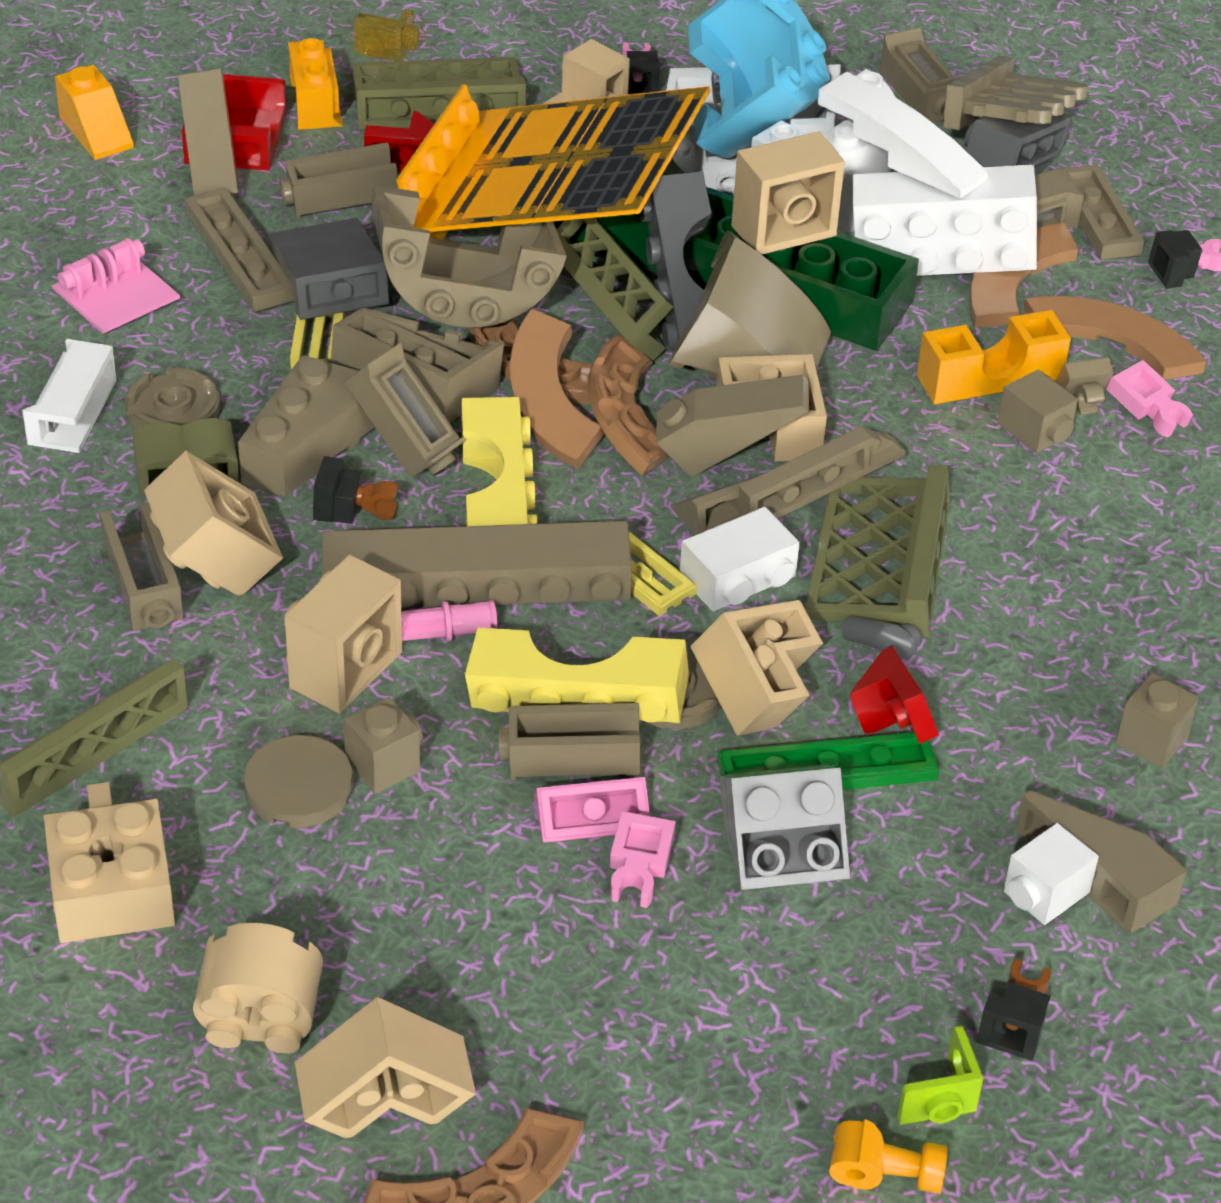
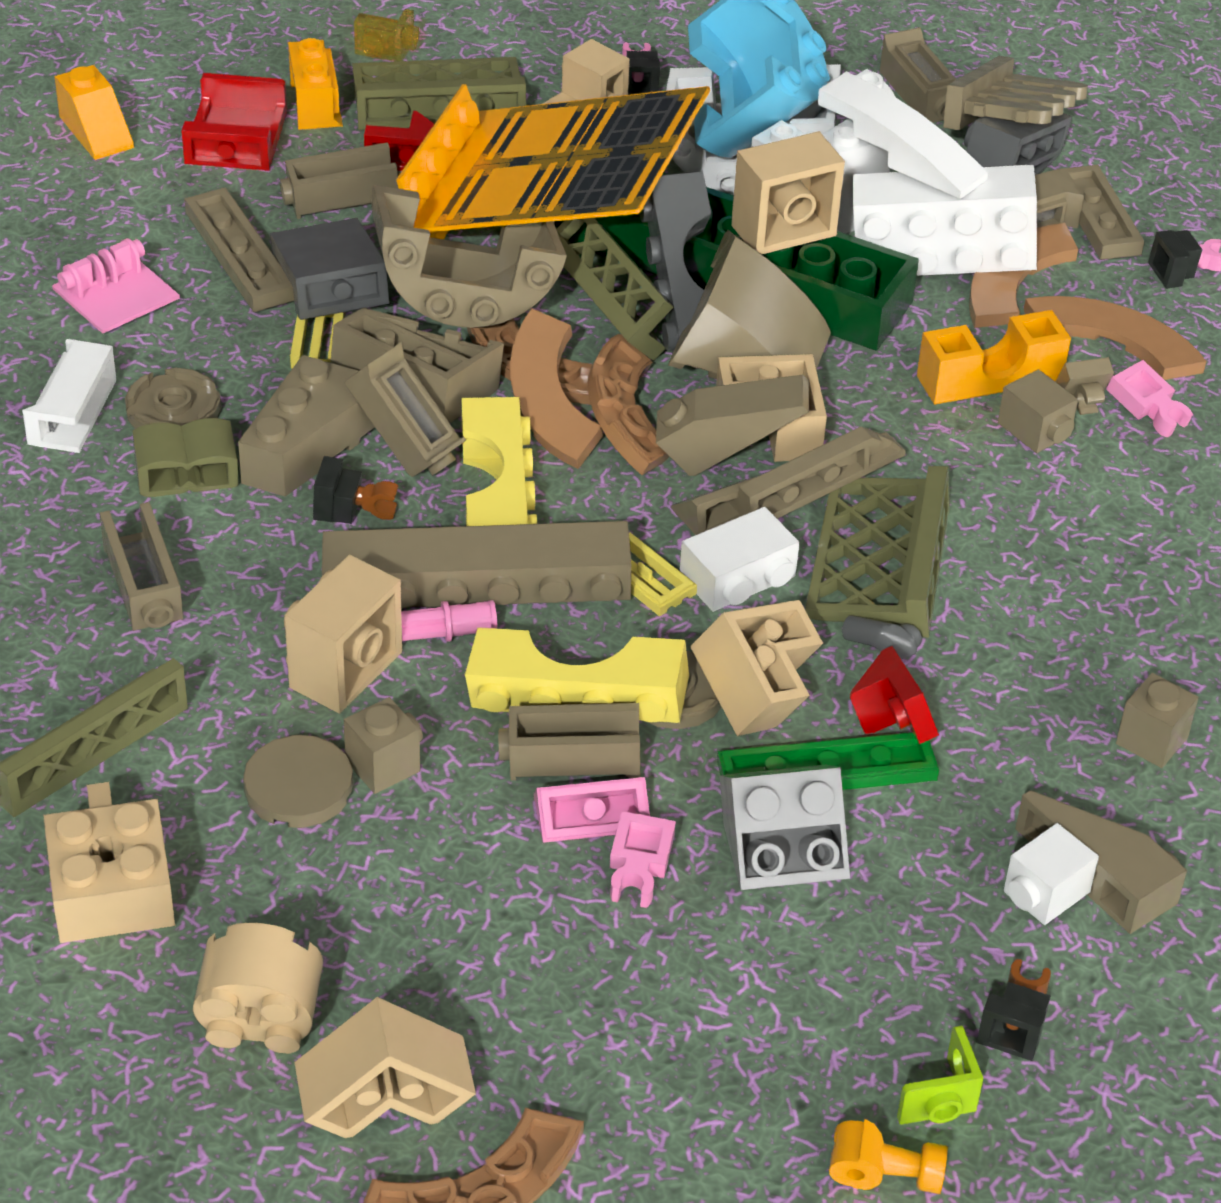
(208, 132): dark tan tile -> none
(212, 525): tan brick -> none

